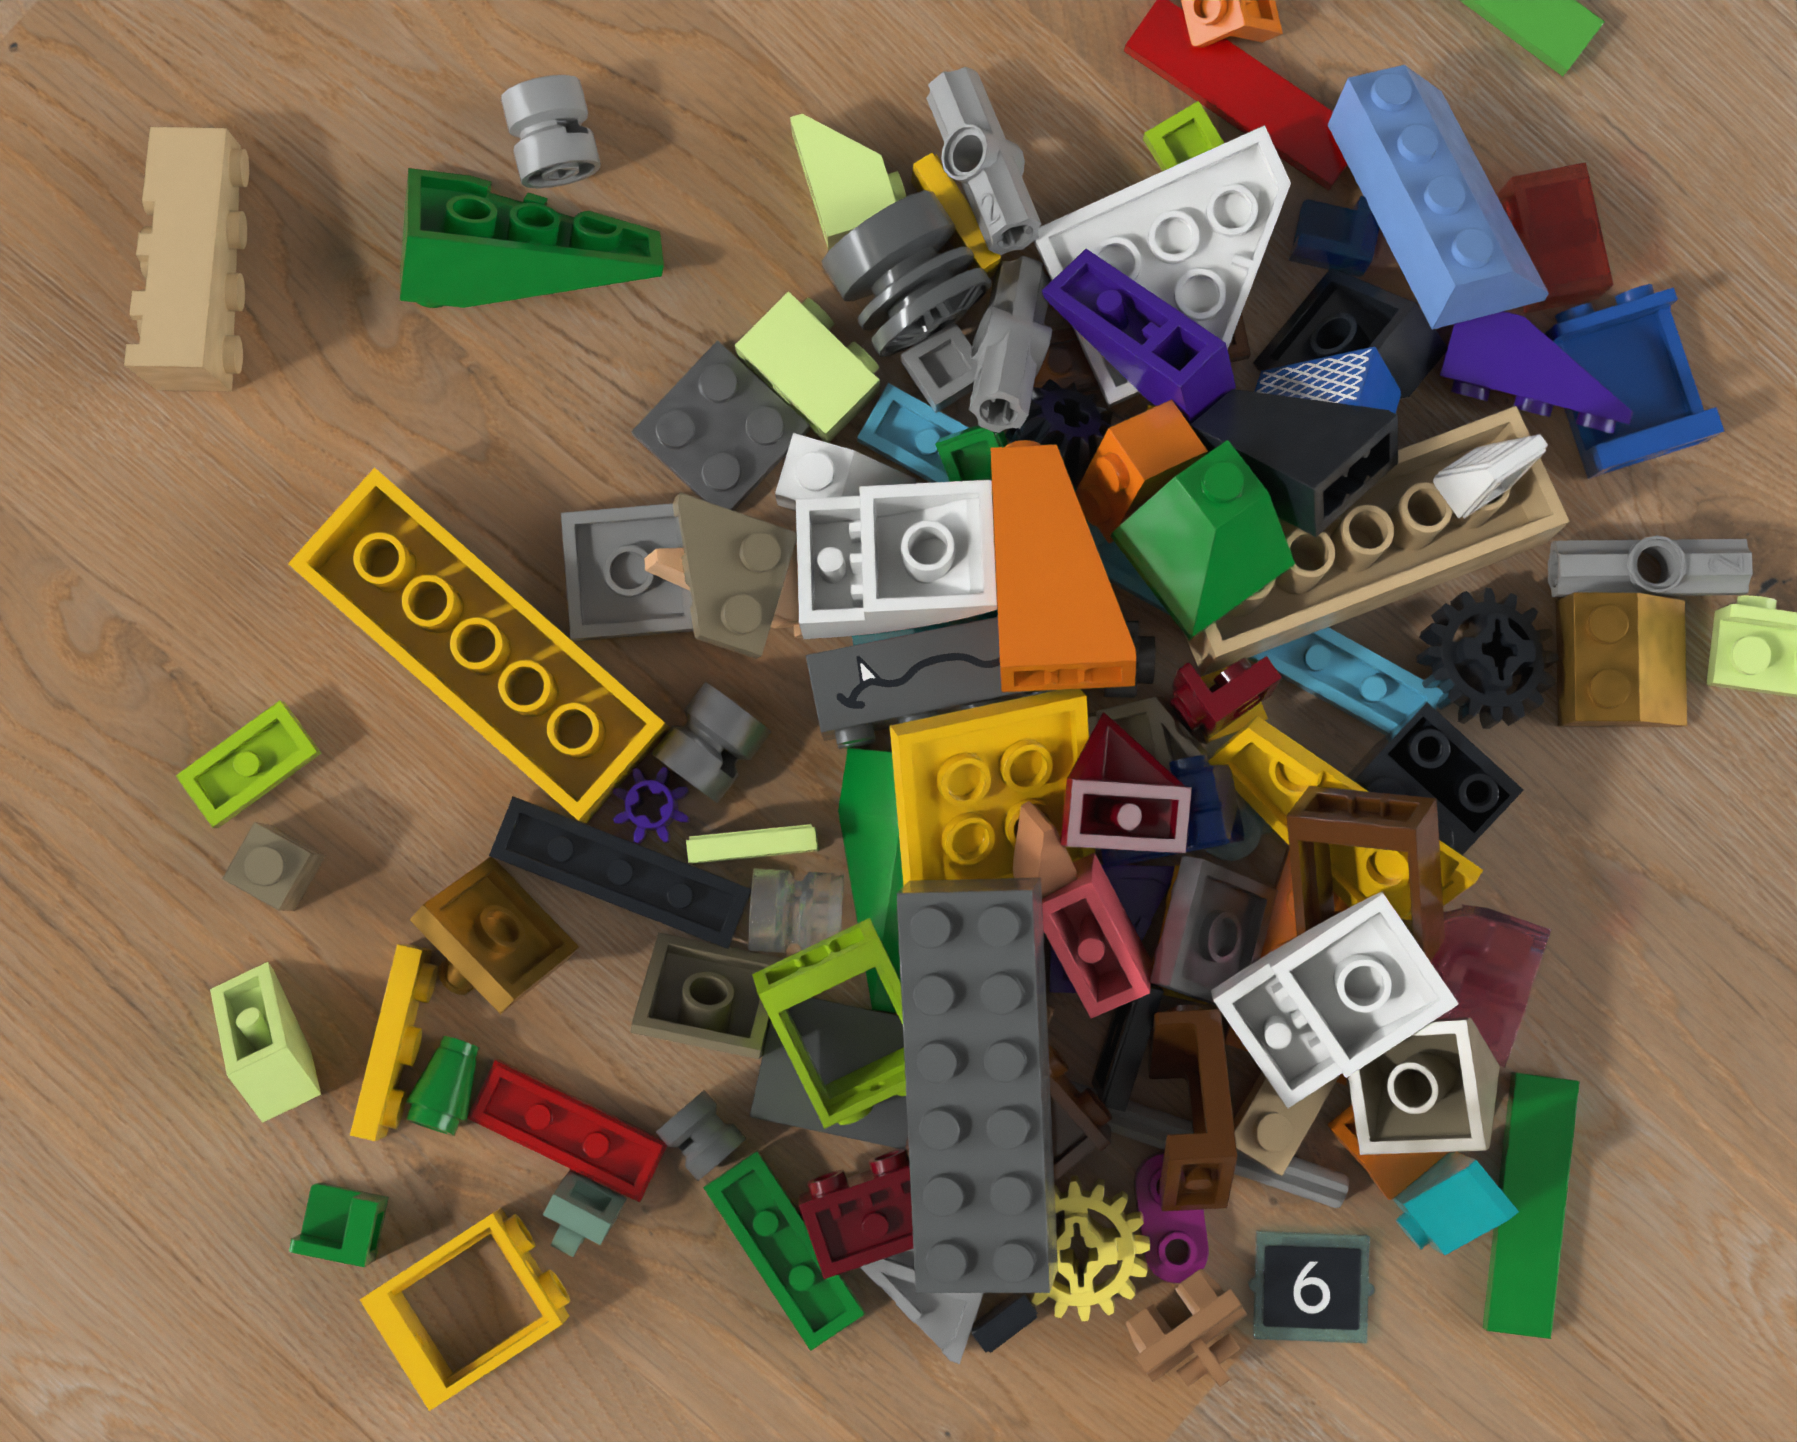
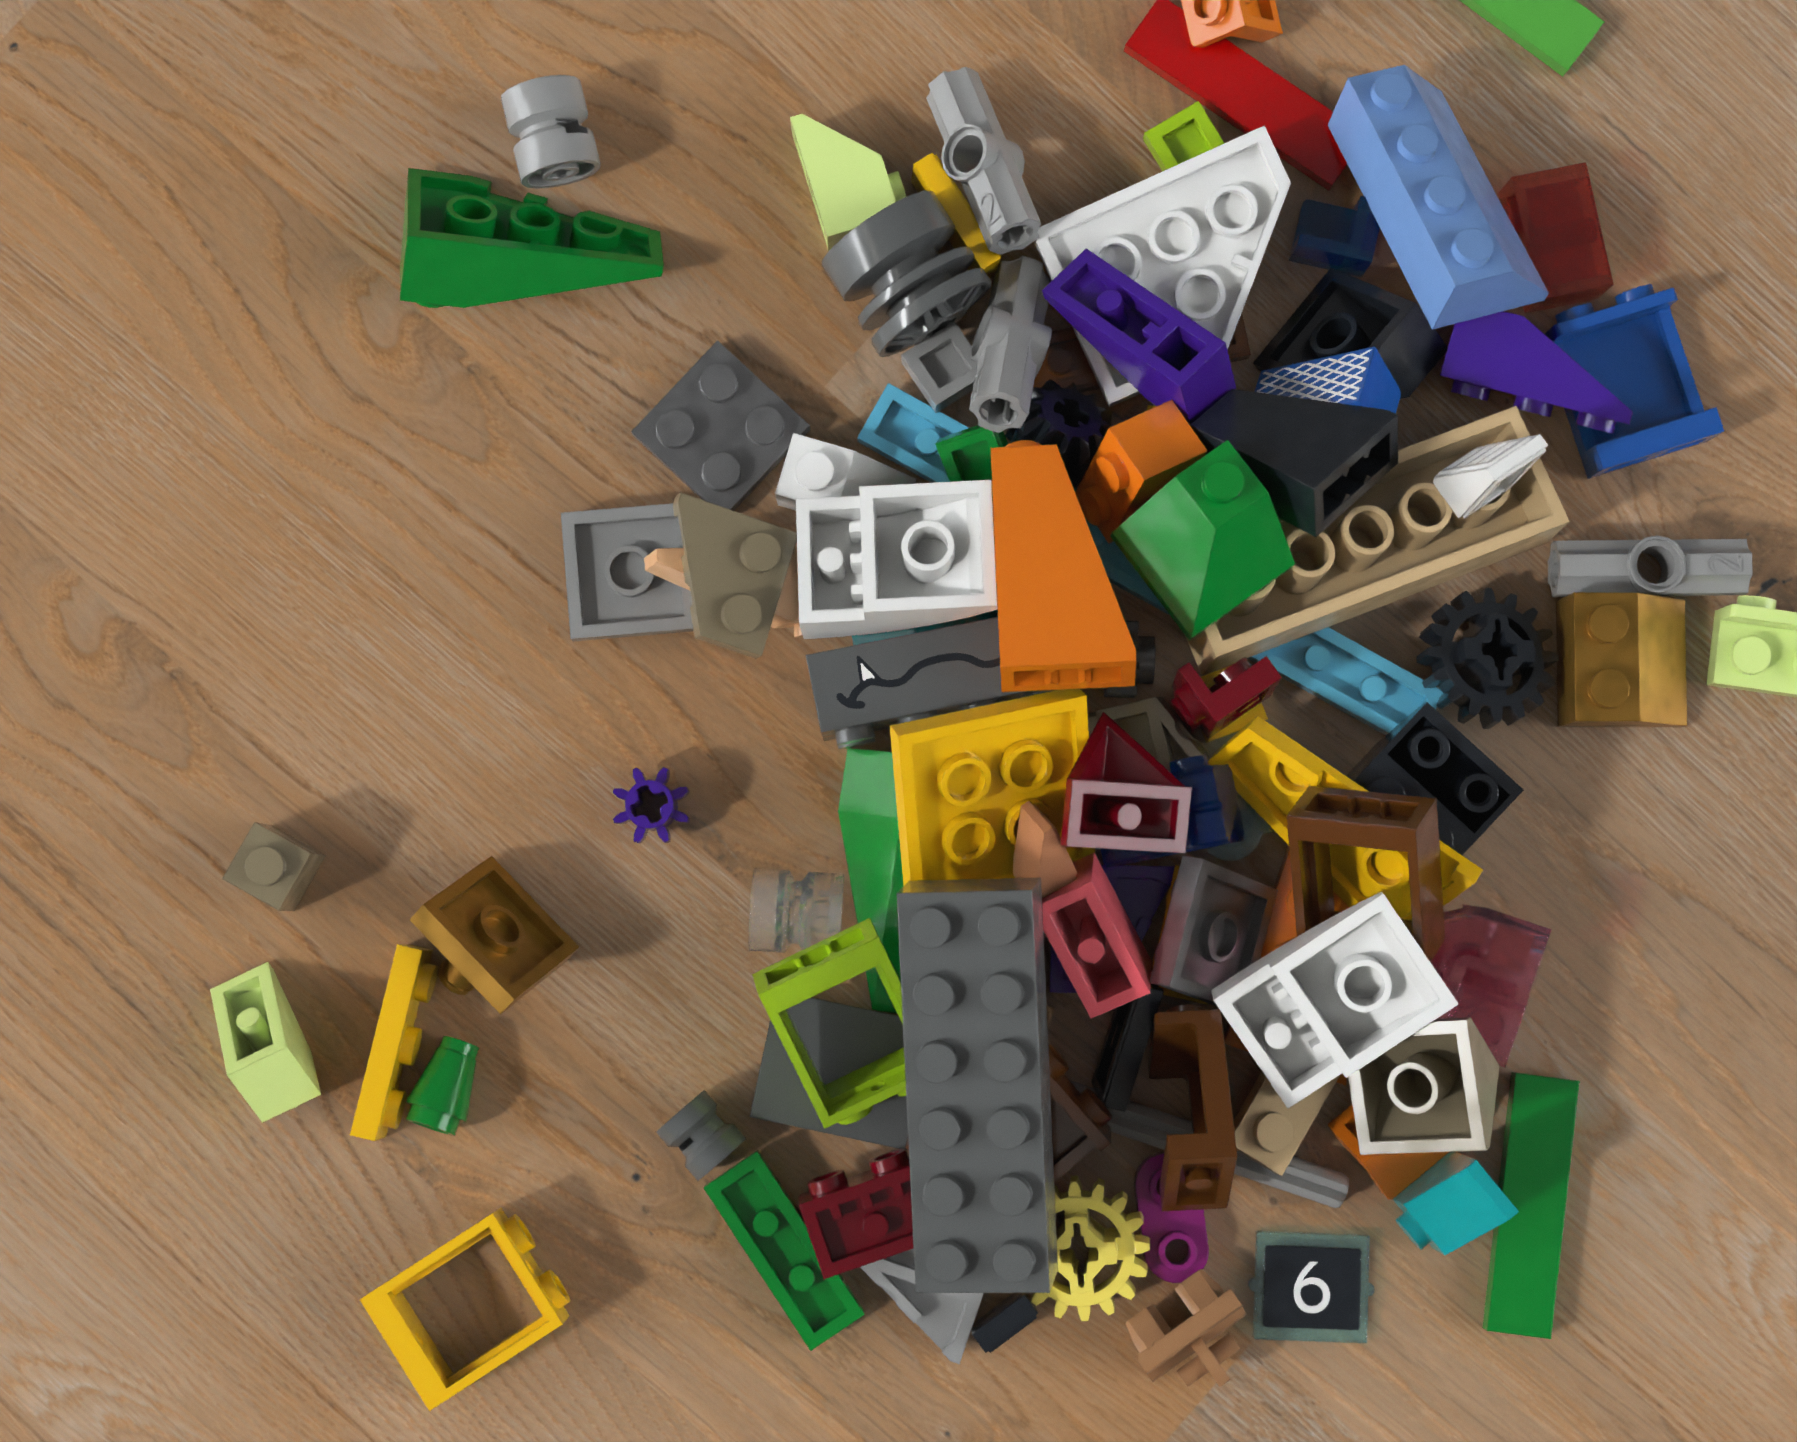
(190, 261): tan wedge -> none
(248, 764): lime plate -> none
(341, 1225): green panel -> none
(479, 646): yellow brick -> none
(568, 1130): red tile -> none
(583, 1211): sand green tile -> none
(620, 872): black plate -> none
(703, 997): dark tan slope -> none
(711, 742): flat silver wheel -> none
(752, 844): yellowish green tile -> none
(809, 365): yellowish green brick -> none

